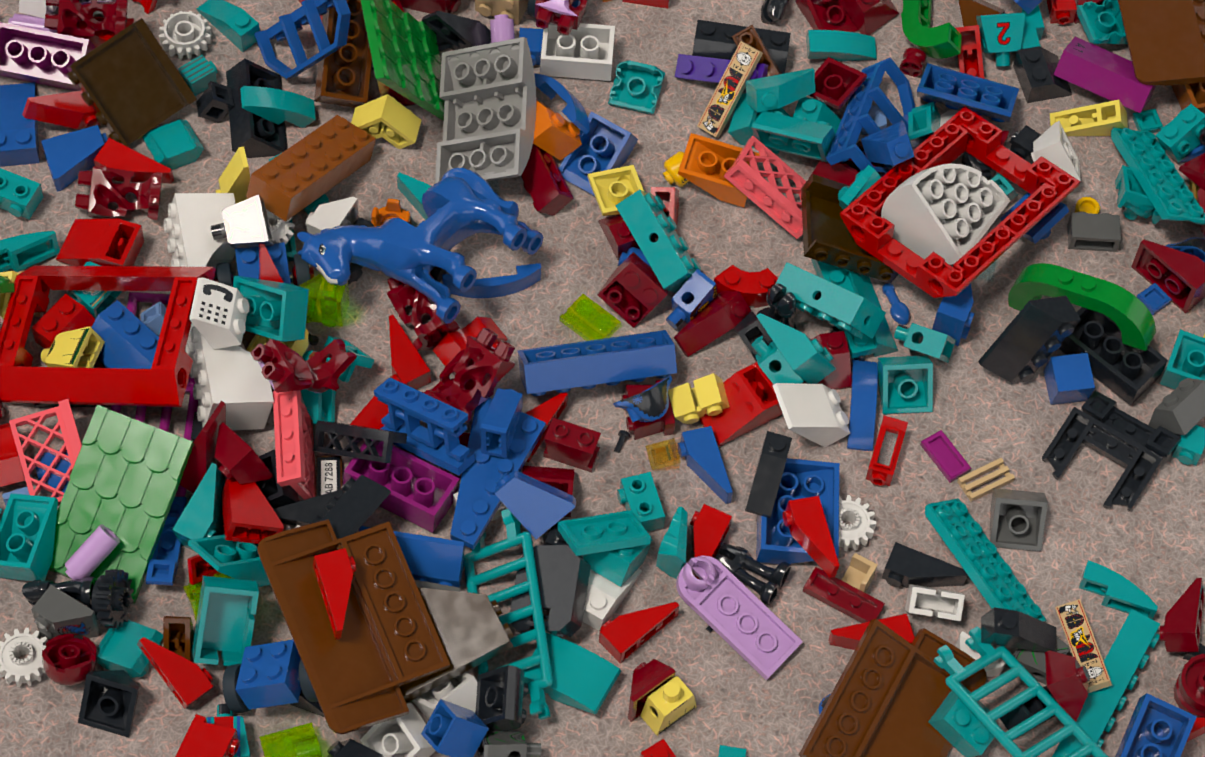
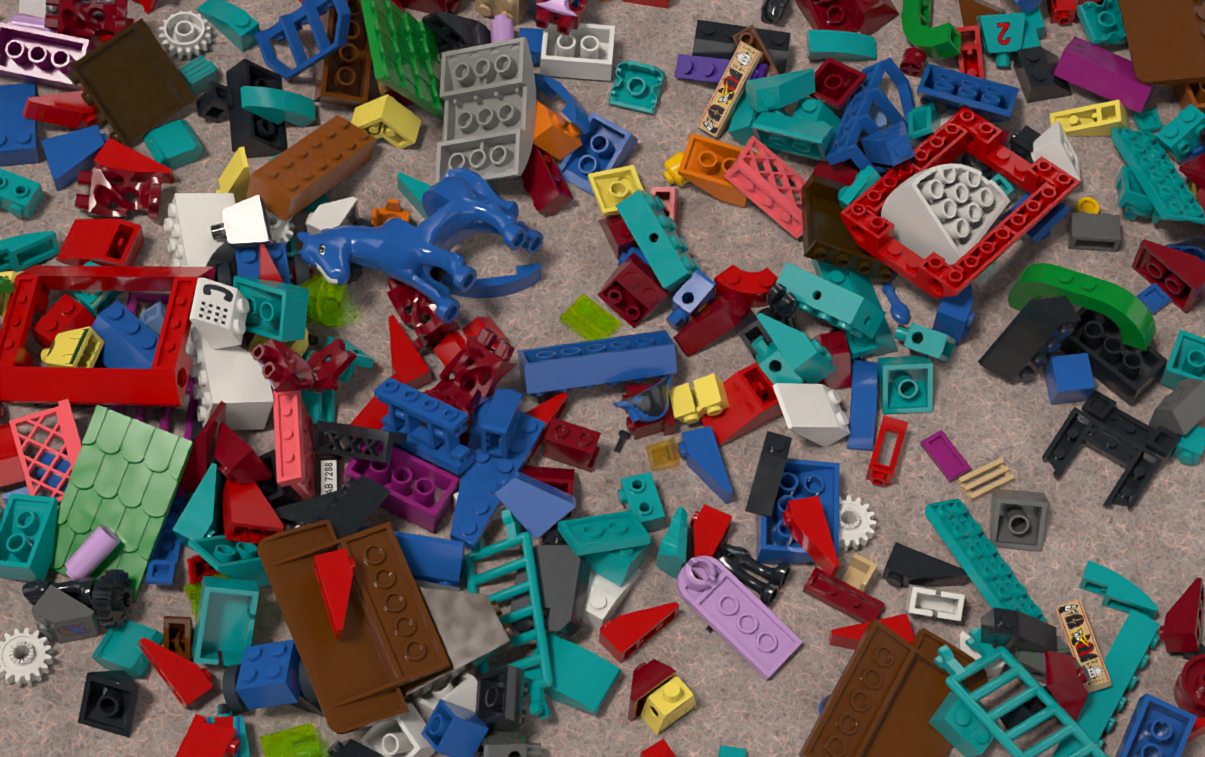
(69, 659): dark red cylinder -> none

